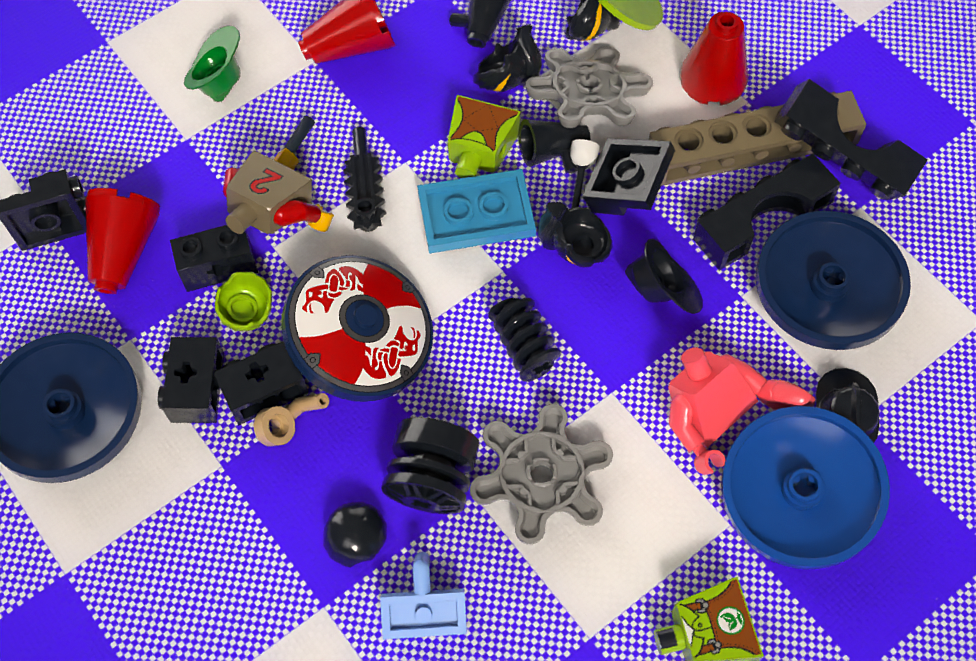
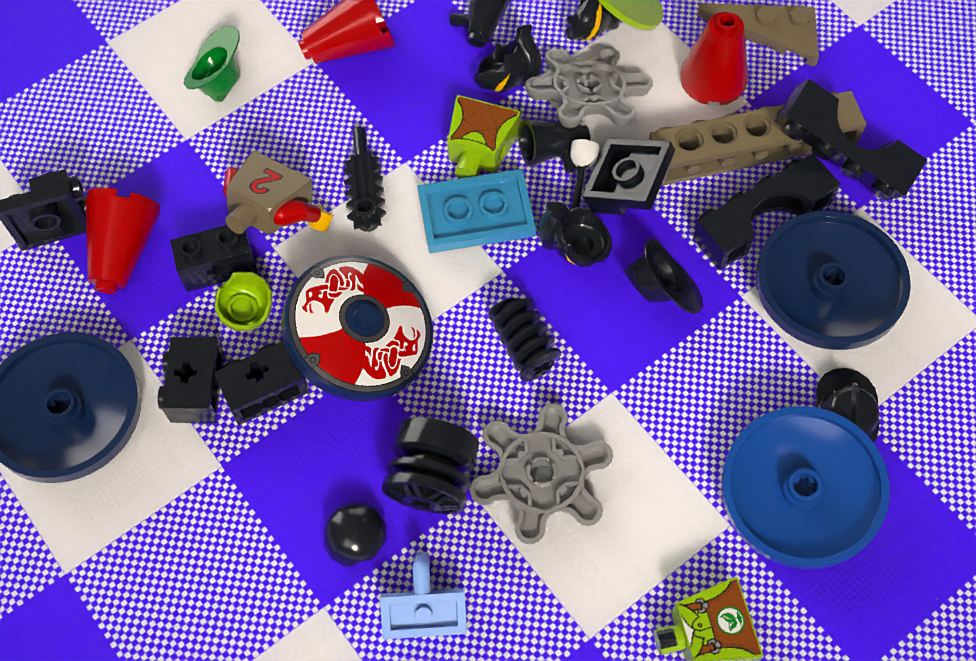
(283, 419): tan plate -> none
(287, 155): black piece -> none
(717, 393): coral torso -> none
(774, 26): none -> dark tan wing

